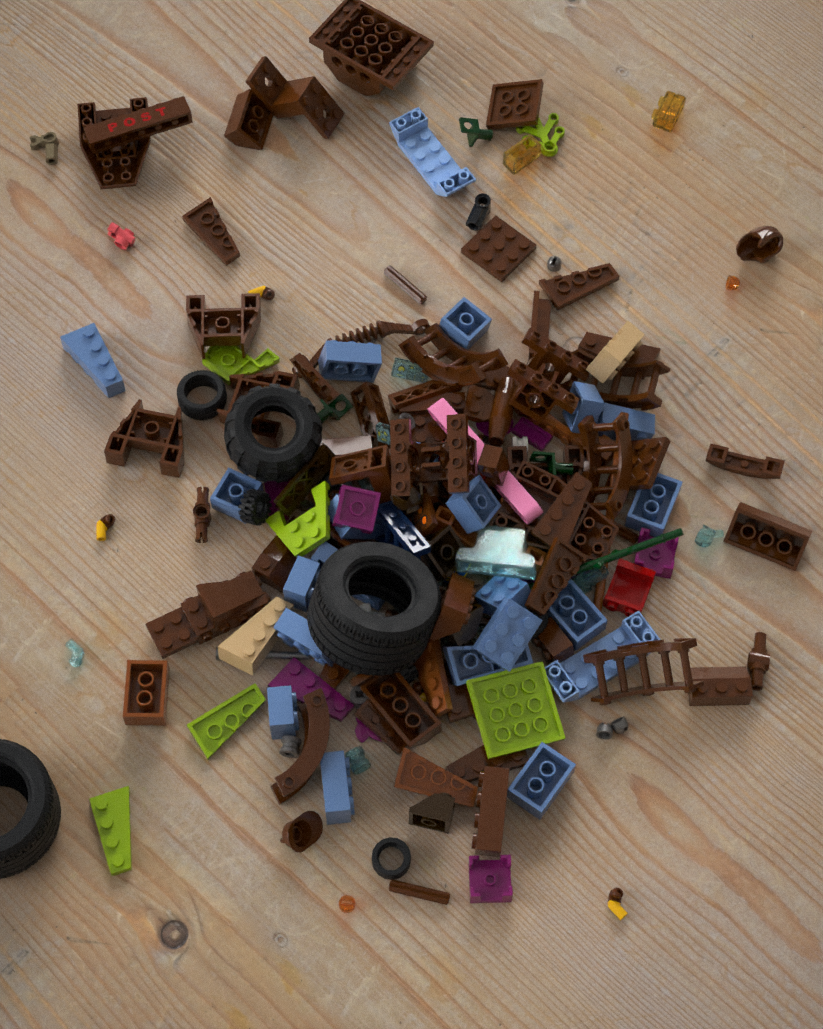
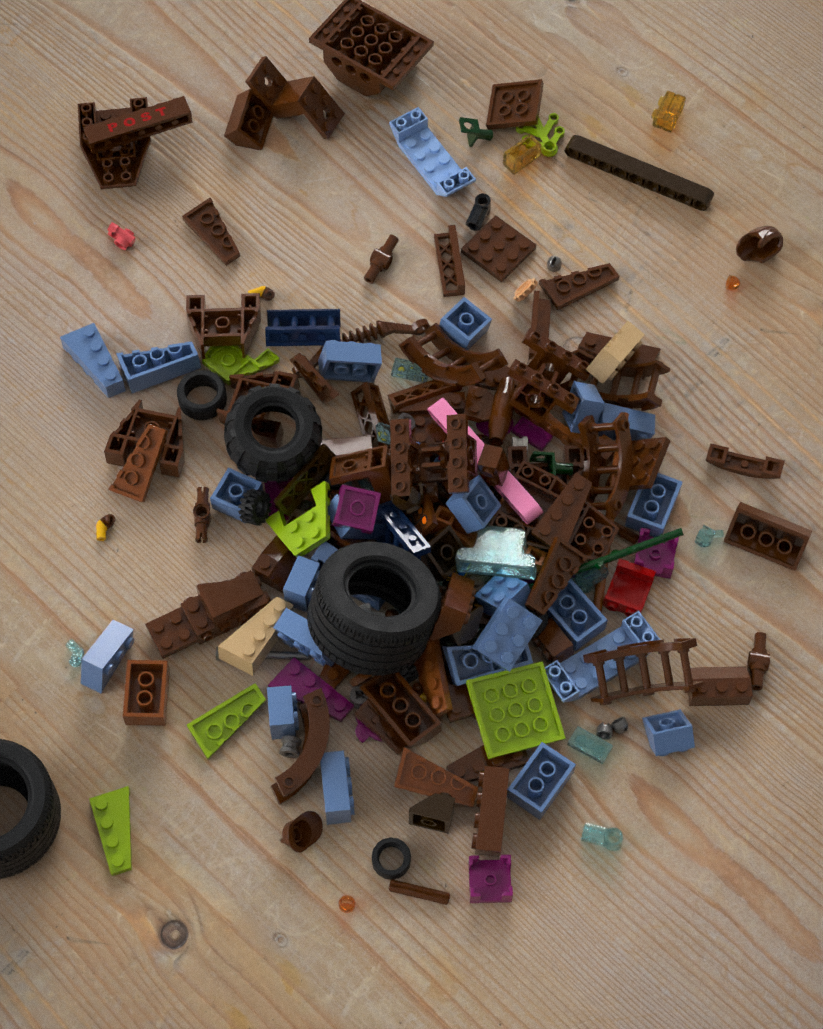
(49, 142): dark tan bar -> none
(105, 655): none -> medium blue wedge
(139, 469): none -> dark orange wing
(158, 365): none -> medium blue wedge
(302, 327): none -> dark blue fence
(330, 410): dark green bracket -> none
(357, 760): clear light blue wheel -> none
(381, 259): none -> reddish brown pin
(405, 284): axle -> none
(455, 259): none -> reddish brown fence
(525, 289): none -> light nougat gear
(590, 745): none -> clear light blue plate
(599, 836): none -> clear light blue piece
(614, 903): arm -> none
(639, 172): none -> dark brown beam
(669, 732): none -> medium blue slope

